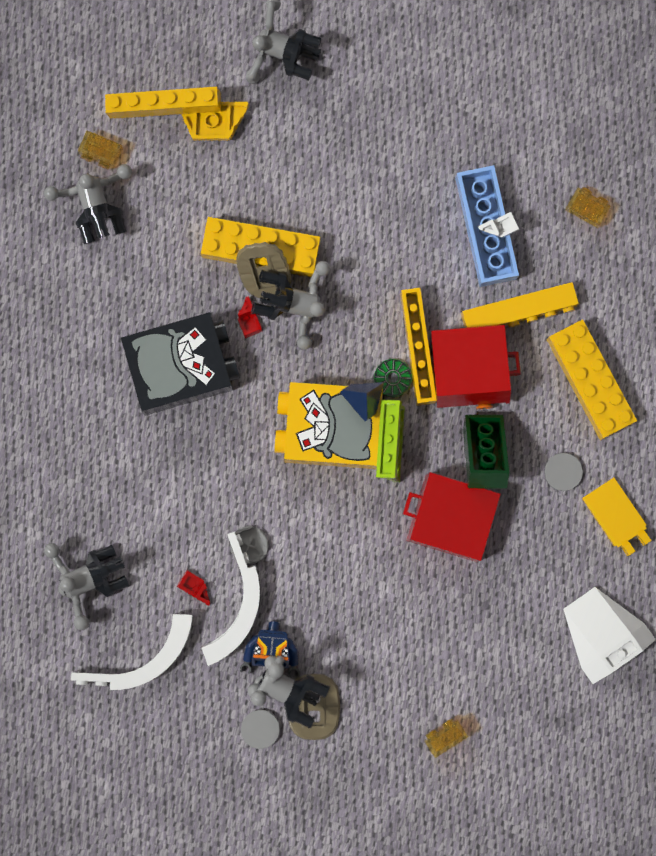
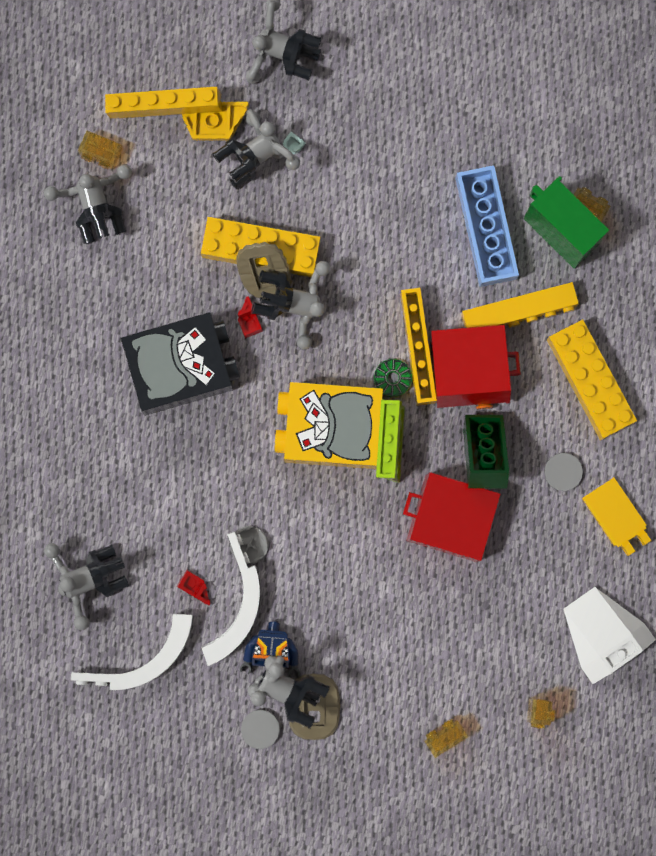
(255, 152): none -> wheel
(293, 143): none -> light aqua tile
(364, 398): dark blue slope -> none
(501, 226): white slope -> none
(540, 713): none -> clear yellow brick
(564, 222): none -> green container

